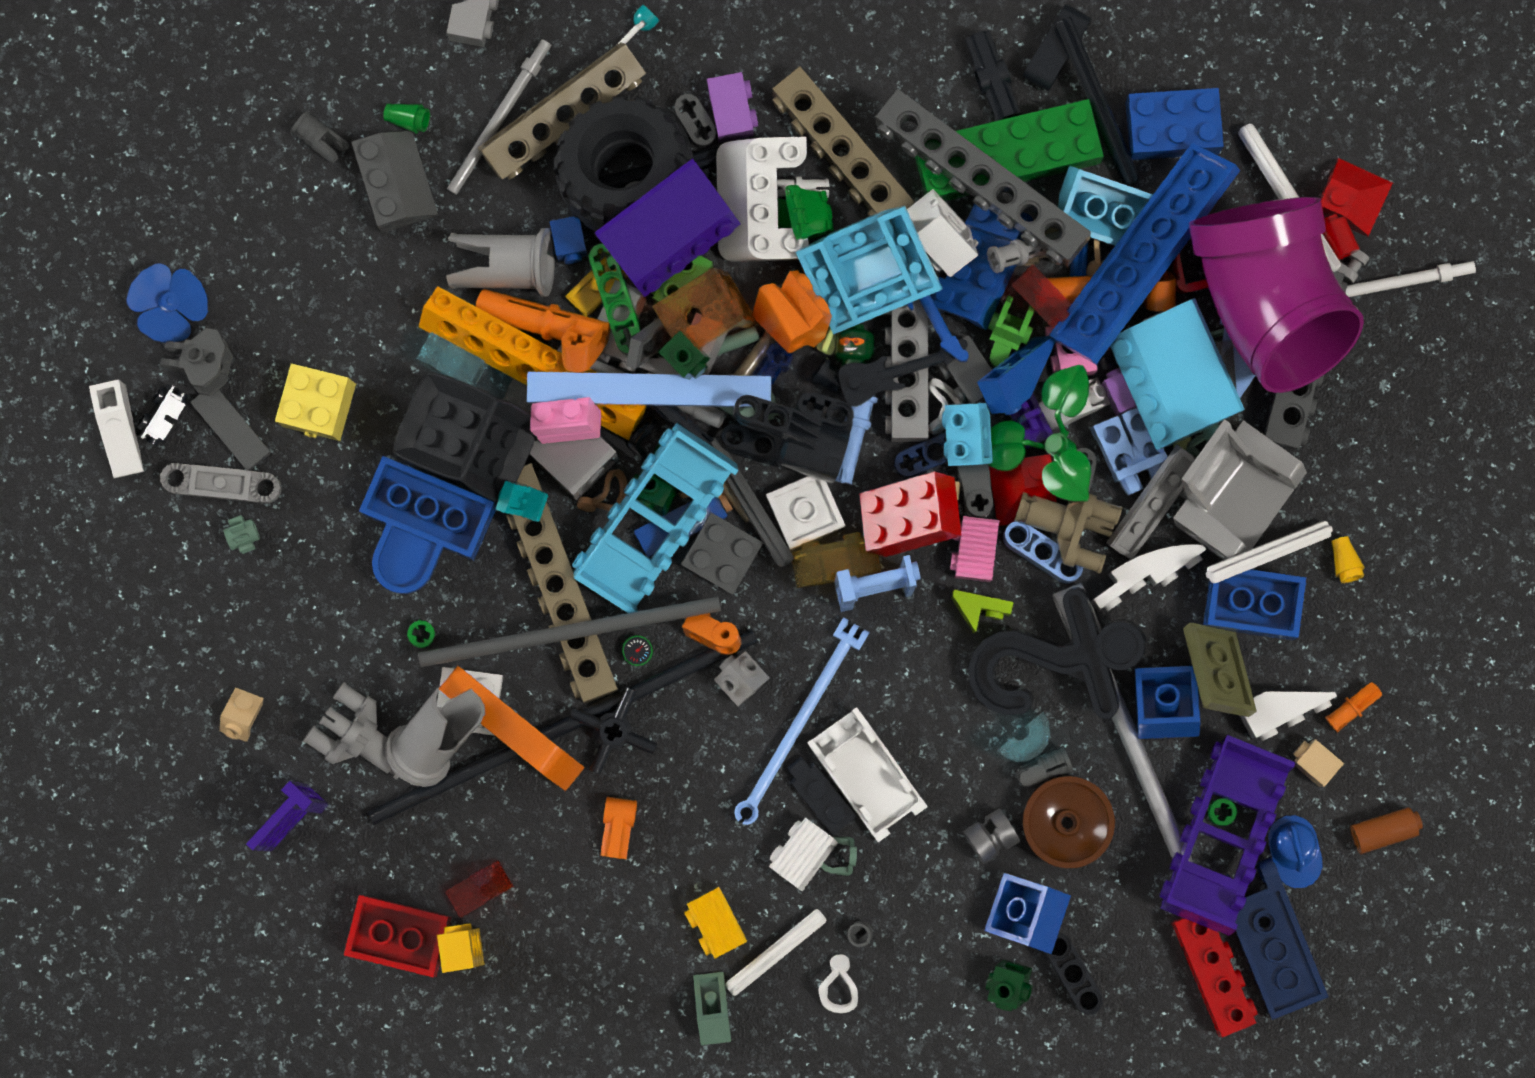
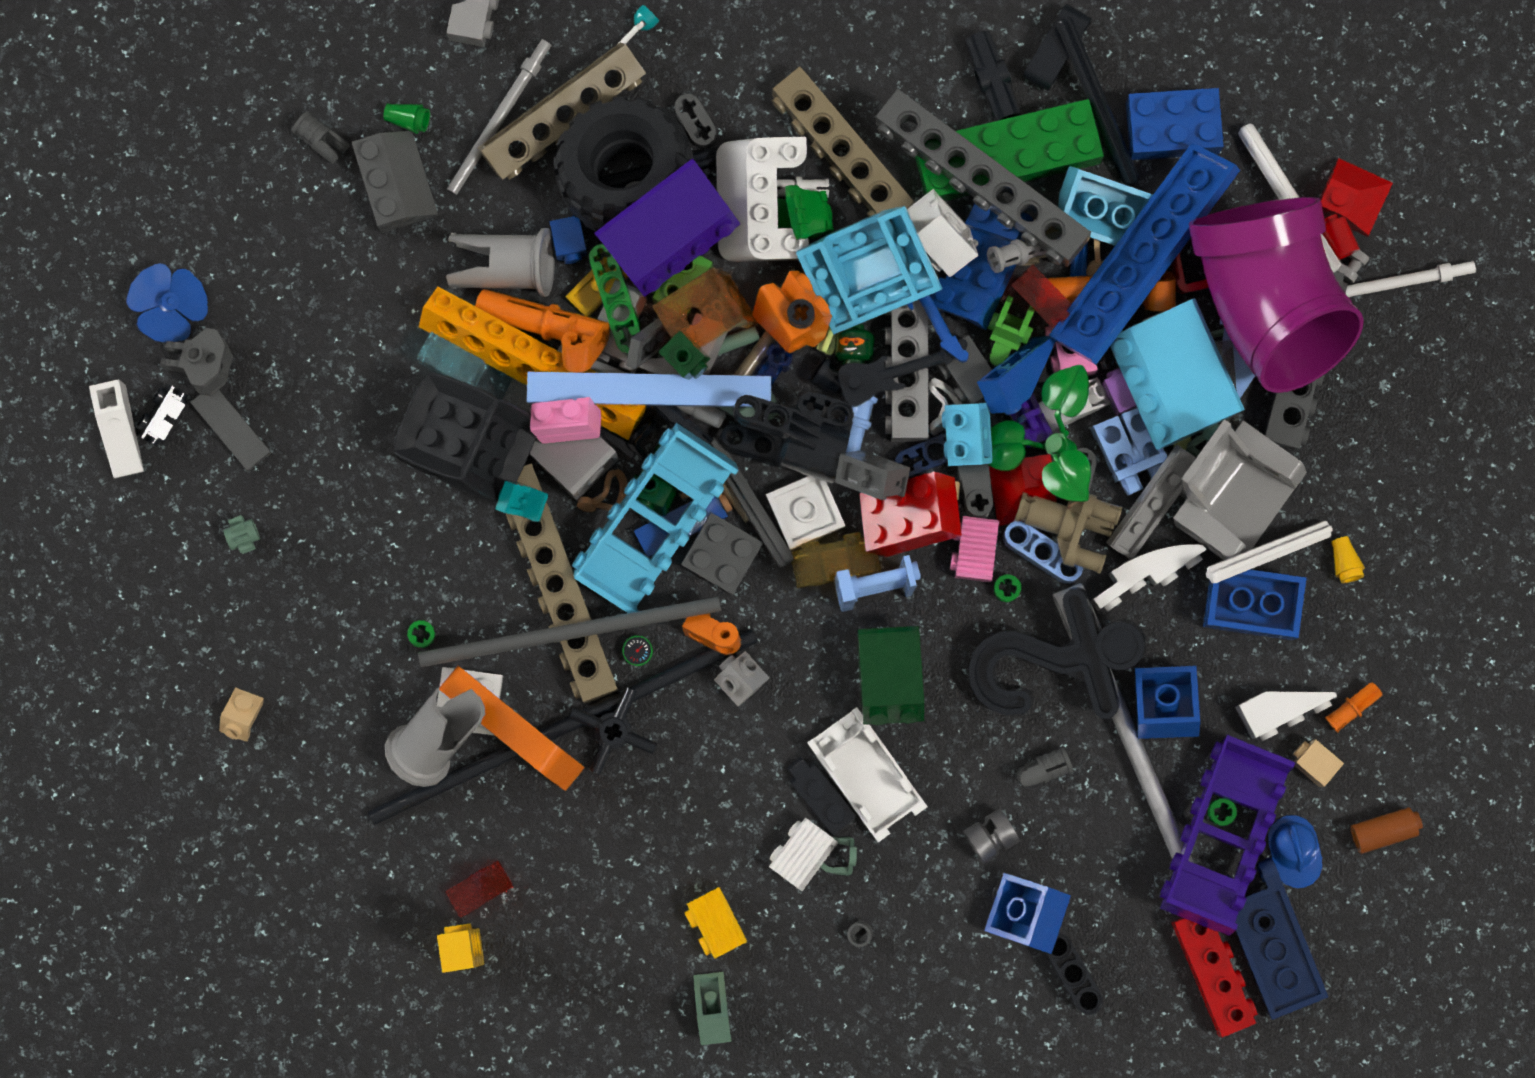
(220, 483): light grey plate -> none
(300, 802): dark purple fence -> none
(315, 402): light yellow brick -> none
(357, 736): light grey wheel -> none
(396, 935): red brick -> none
(420, 522): blue brick -> none
(618, 821): orange piece -> none
(731, 108): medium lavender brick -> none
(775, 952): white axle -> none
(810, 314): none -> black bush
(839, 965): white piece -> none
(846, 641): light blue hinge -> none
(872, 474): none -> dark grey hinge
(890, 675): none -> dark green slope
(972, 604): lime slope -> none
(1000, 593): none -> green bush
(1009, 985): dark green brick -> none
(1031, 746): clear light blue cylinder -> none
(1091, 822): reddish brown dish -> none
(1219, 670): olive plate -> none

